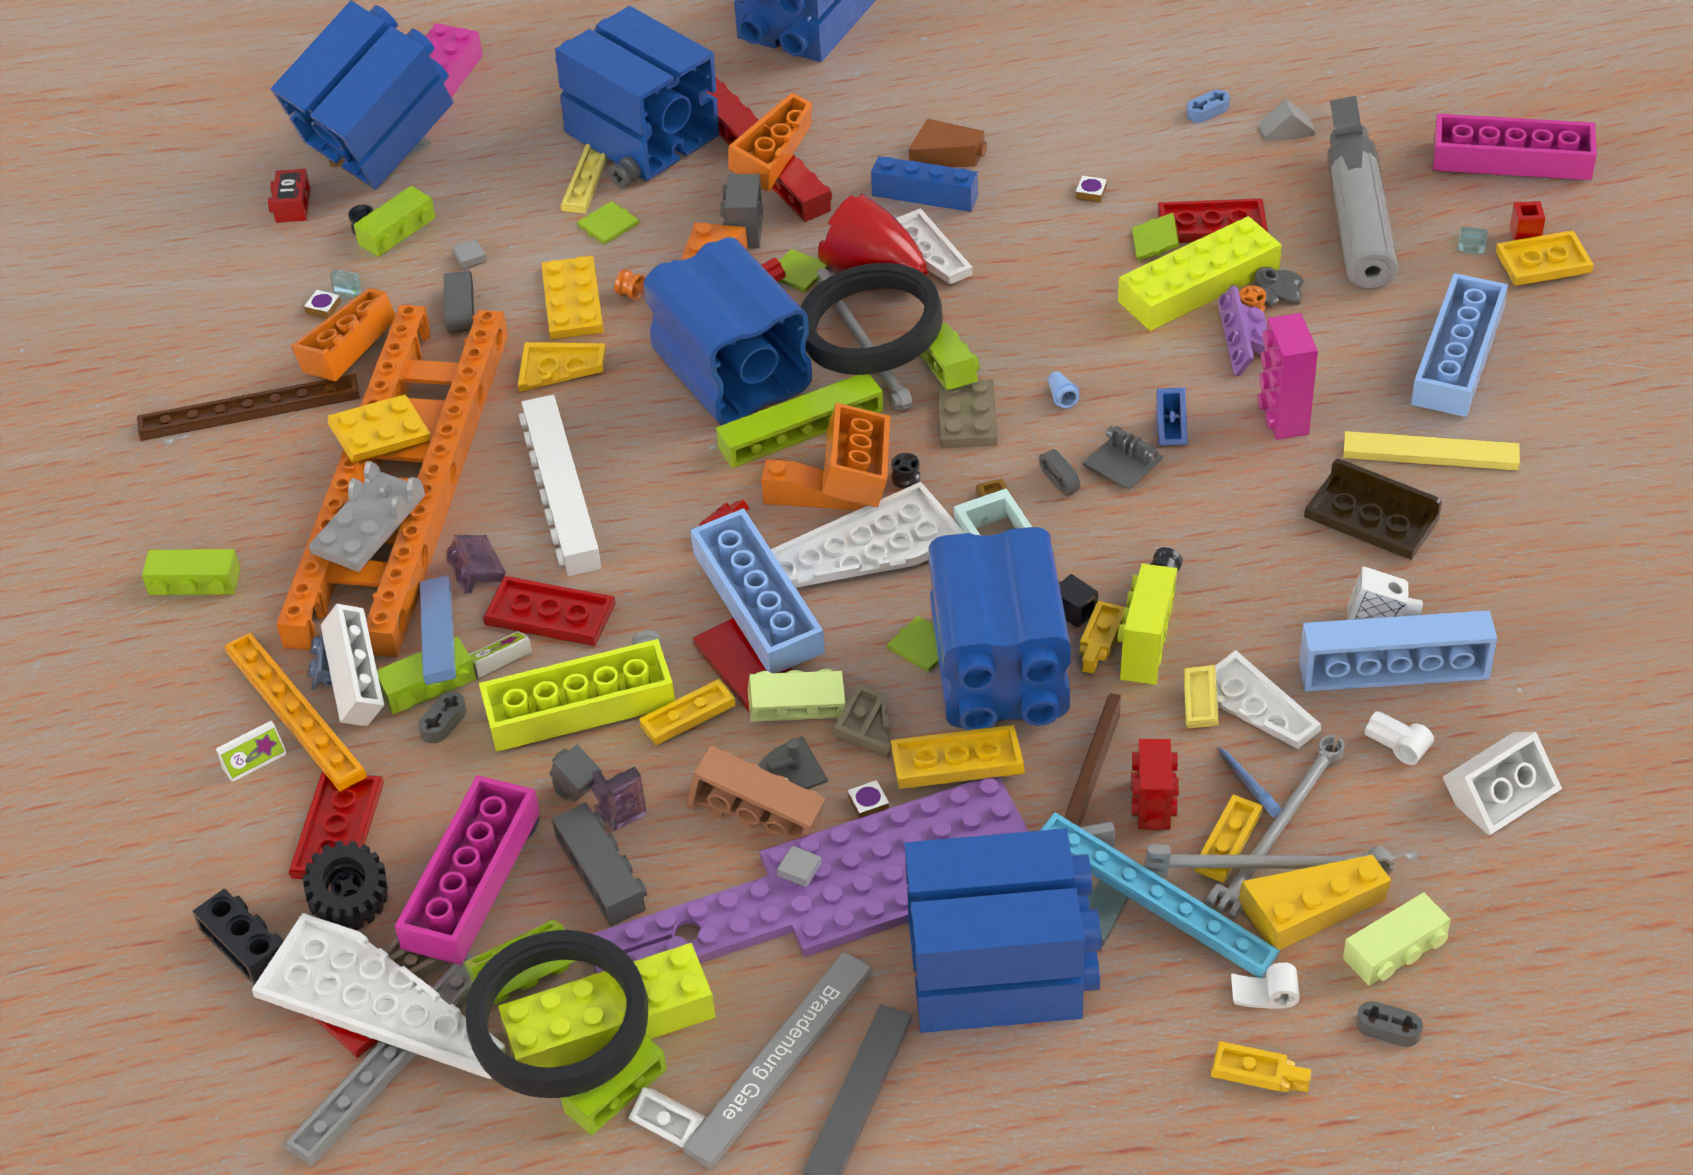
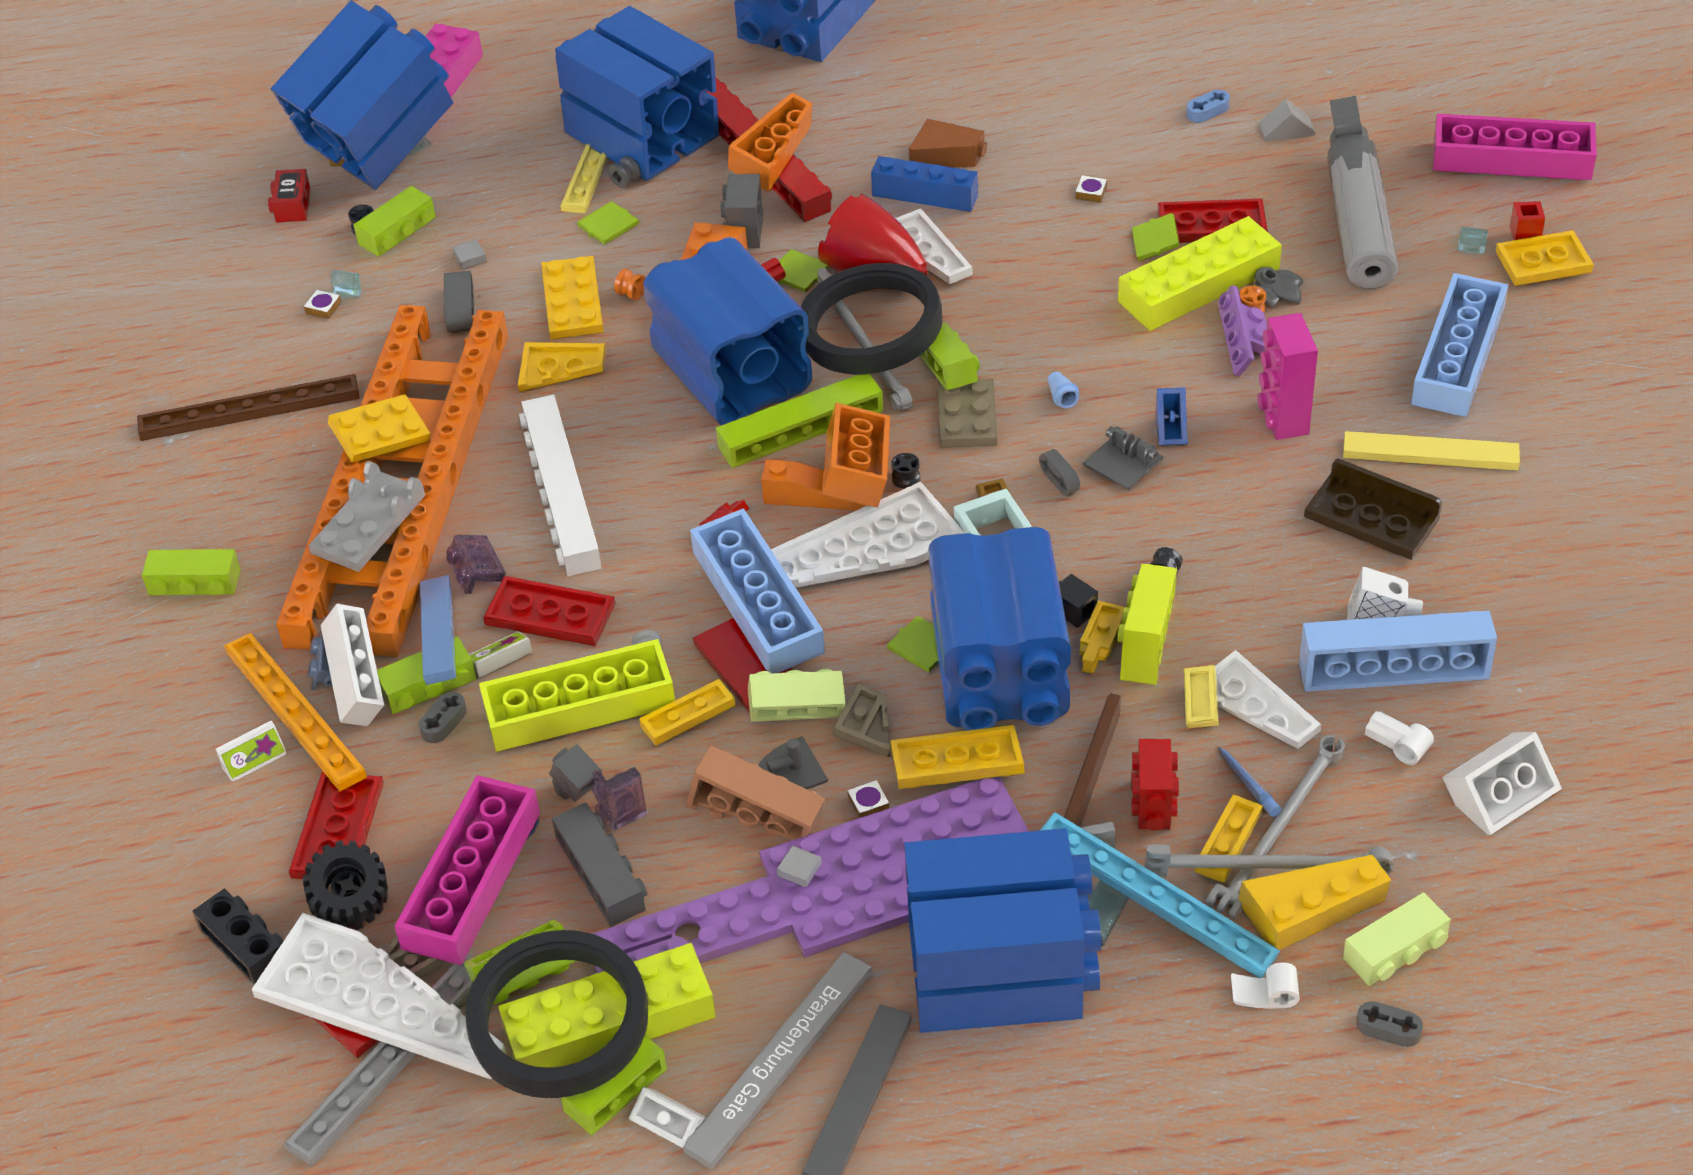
(344, 335): orange wedge -> none
(1259, 1068): yellow hinge -> none

